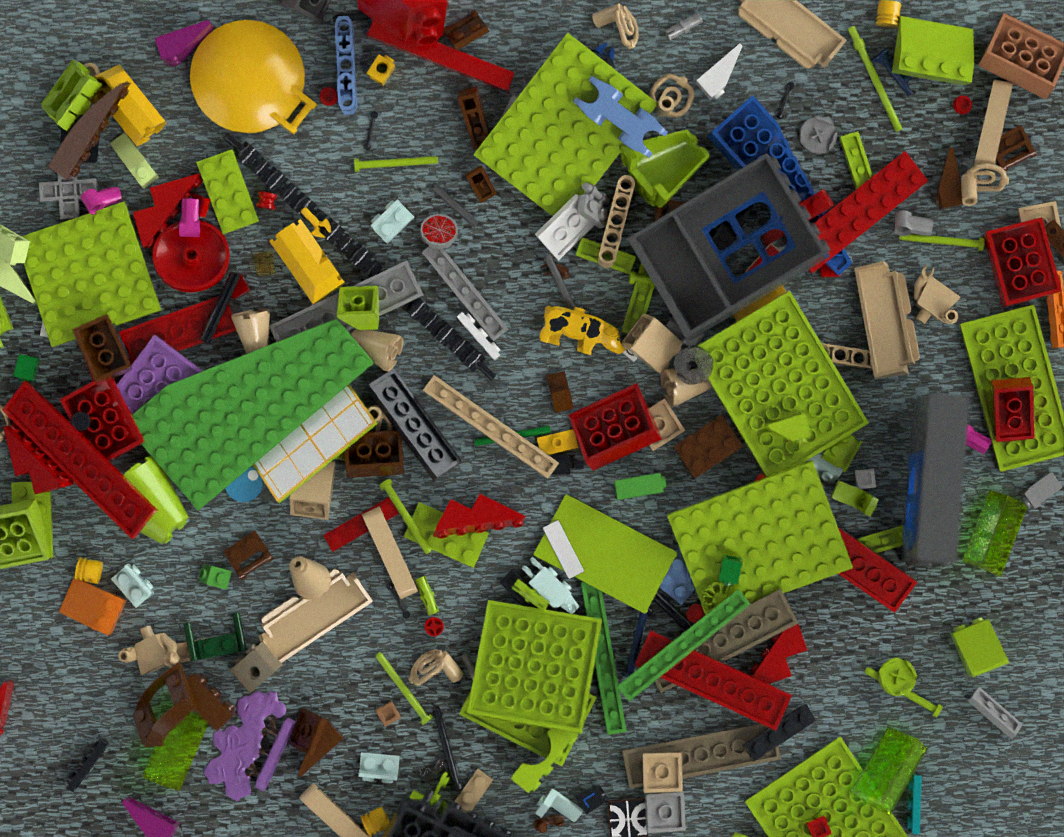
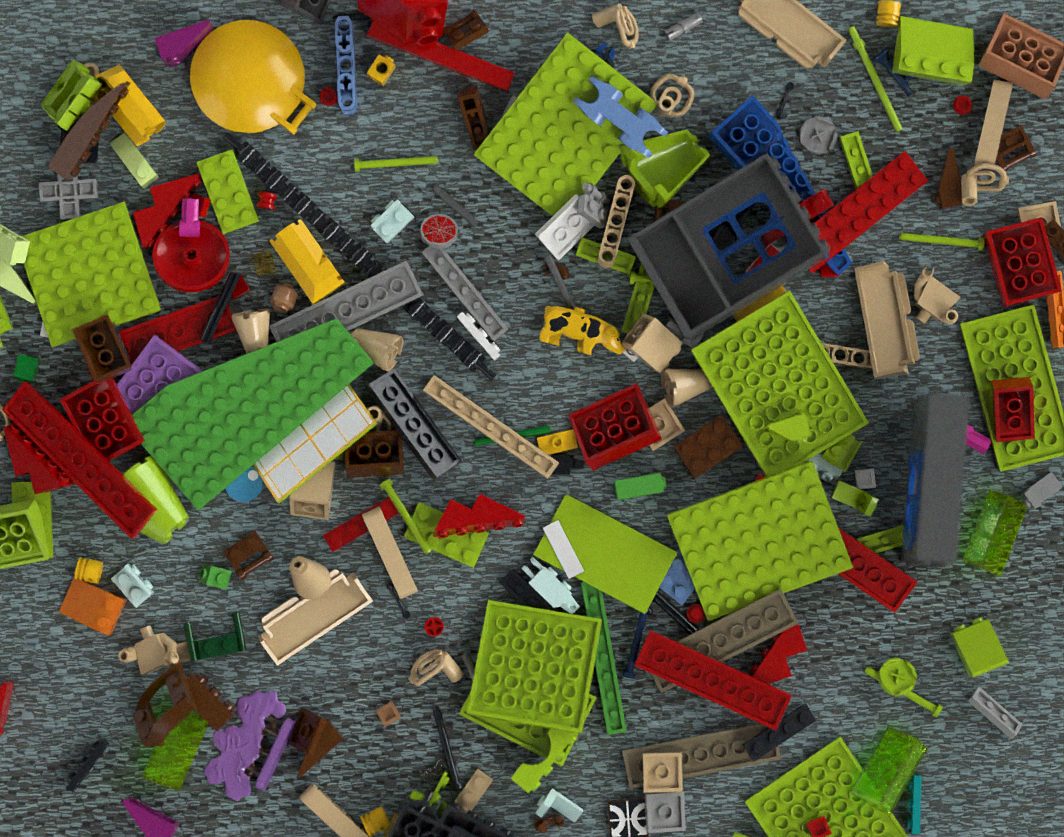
(81, 421): black piece -> none
(97, 200): dark pink piece -> none
(259, 657): dark tan brick -> none
(283, 298): none -> medium nougat head
(316, 223): yellow bar -> none
(359, 307): lime slope -> none
(367, 146): black hinge -> none
(379, 766): light aqua bracket -> none
(403, 688): lime bar -> none
(426, 595): lime pin -> none
(480, 184): reddish brown slope -> none
(530, 595): lime pin -> none
(560, 392): reddish brown slope -> none
(591, 799): black brick -> none
(683, 645): bright green plate -> none
(704, 364): clear smoke plate -> none
(716, 77): white slope -> none
(718, 596): lime wheel -> none
(730, 570): green brick -> none
(907, 224): light grey piece -> none

